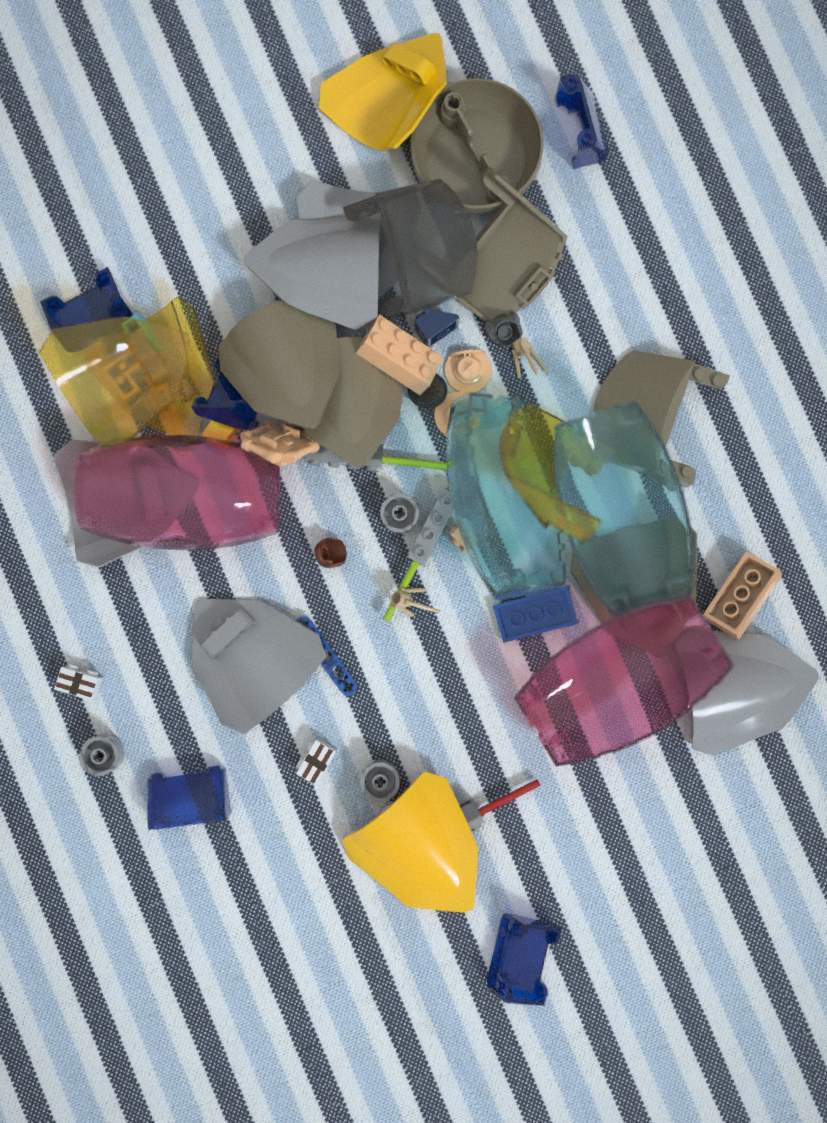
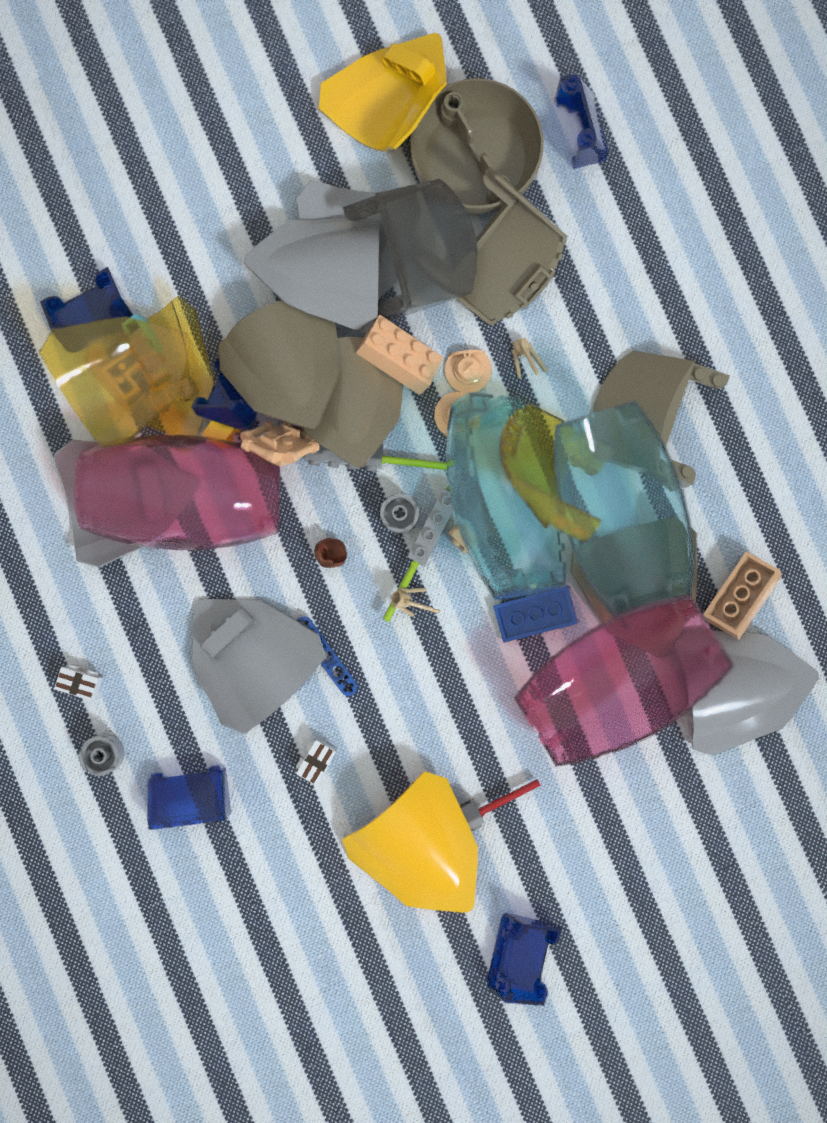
(388, 772): light grey brick -> none
(432, 396): clear smoke wheel -> none
(435, 325): dark blue slope -> none
(504, 329): dark grey hair -> none

